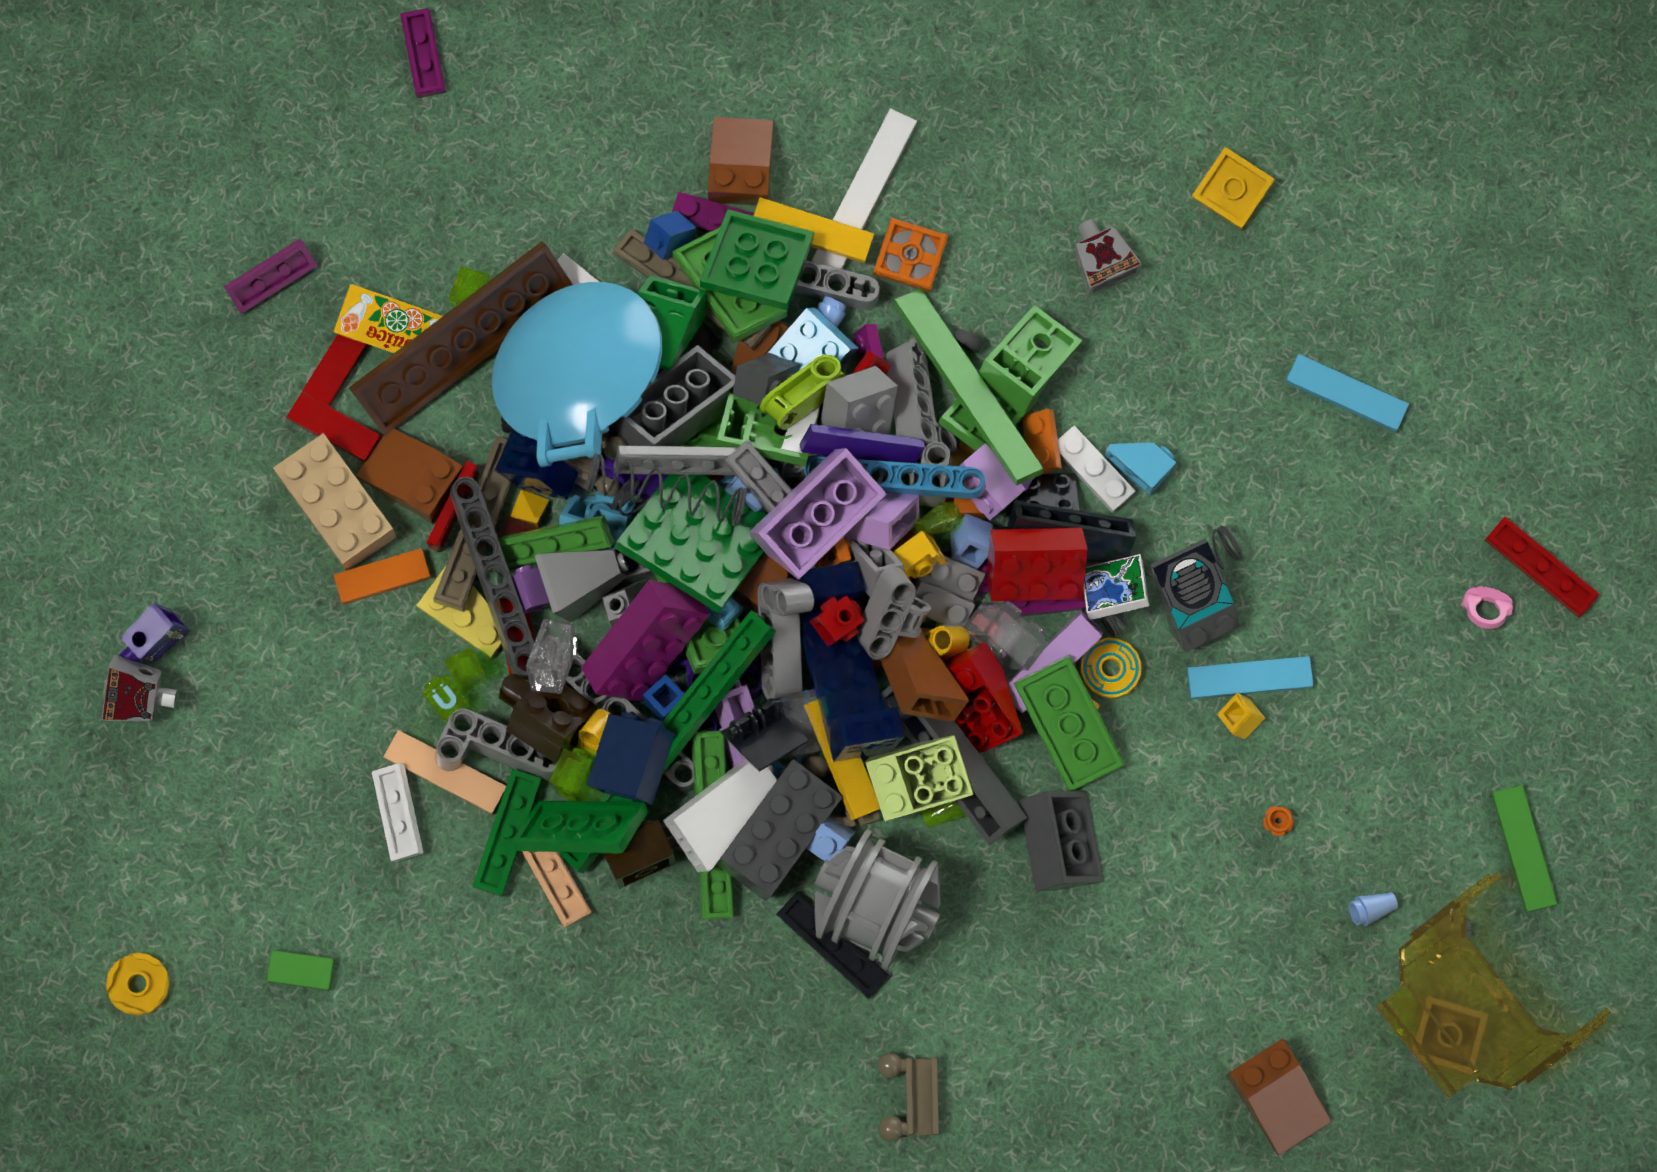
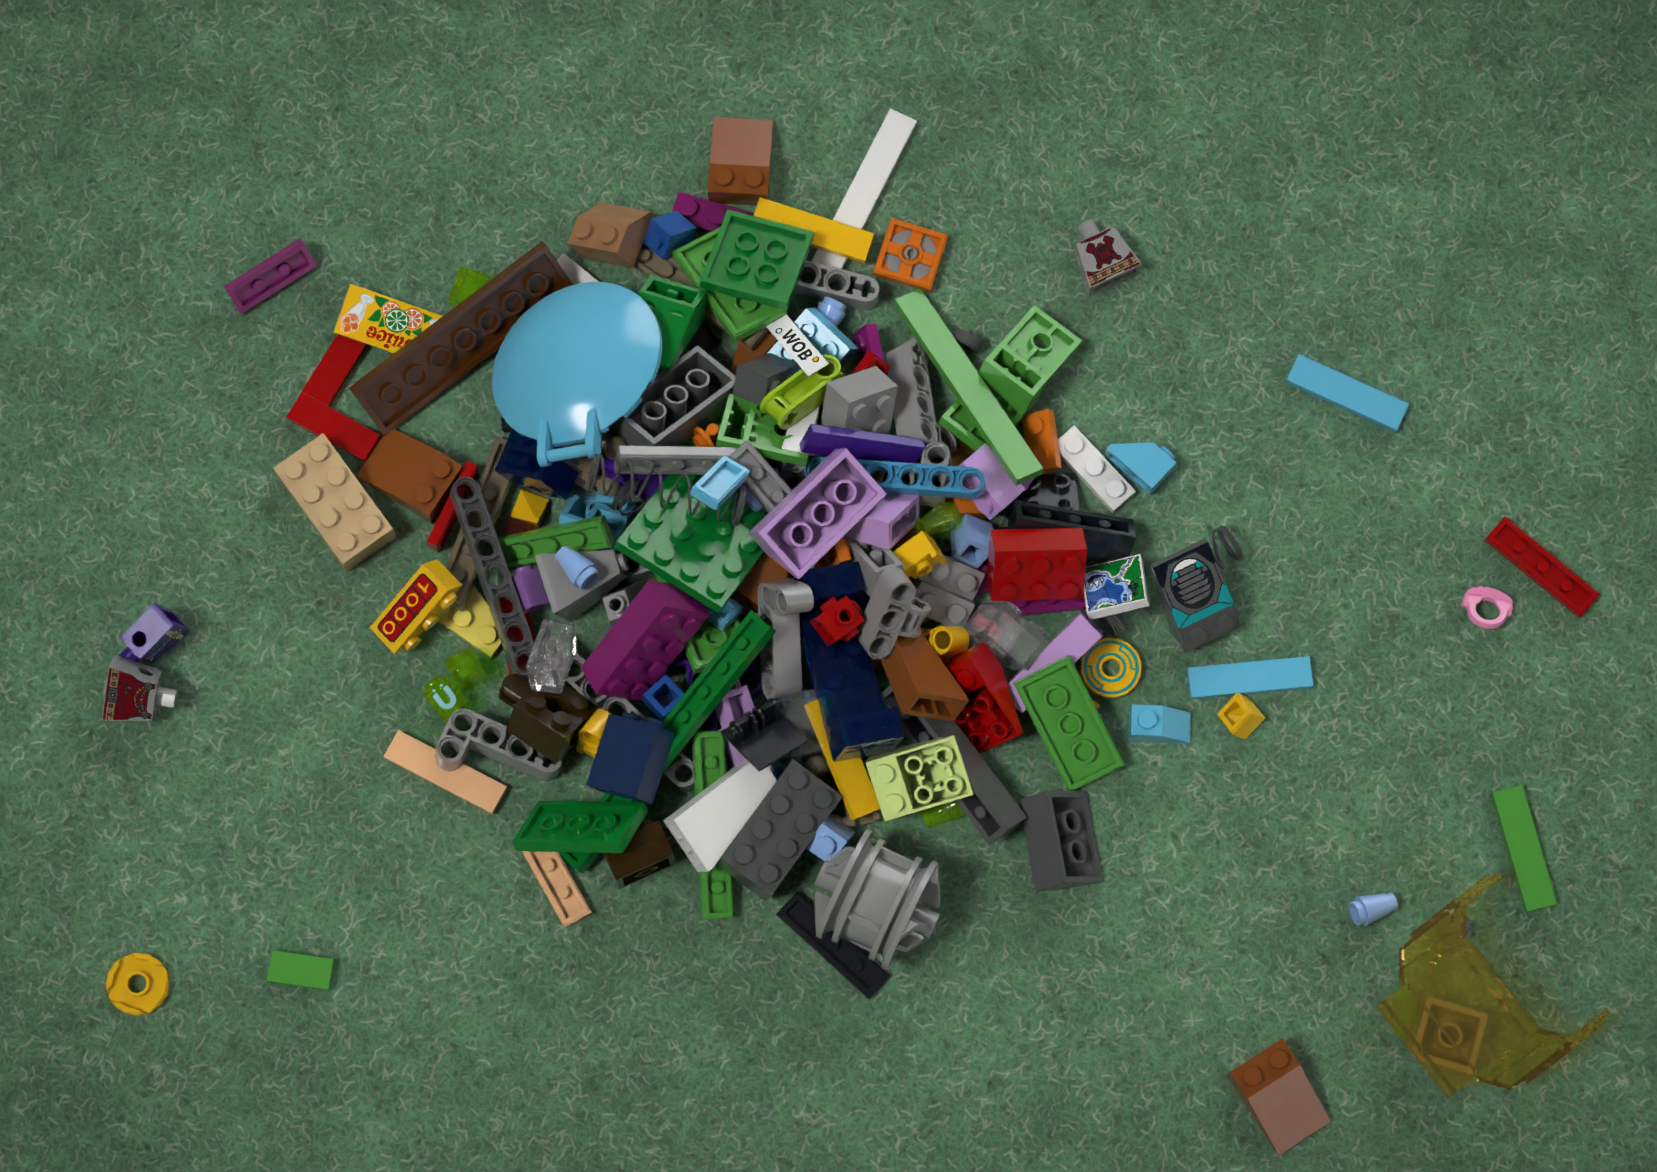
(382, 576): orange tile -> none
(397, 812): white plate -> none
(416, 607): none -> yellow brick
(422, 53): magenta tile -> none
(499, 851): green plate -> none
(572, 775): clear neon green brick -> none
(577, 568): none -> light blue cone
(610, 234): none -> medium nougat slope
(705, 438): none -> orange plate
(719, 482): none -> medium azure tile
(797, 345): none -> white sticker
(920, 1097): dark tan gear -> none
(1158, 724): none -> medium azure slope
(1233, 188): yellow plate -> none
(1281, 813): orange plate -> none

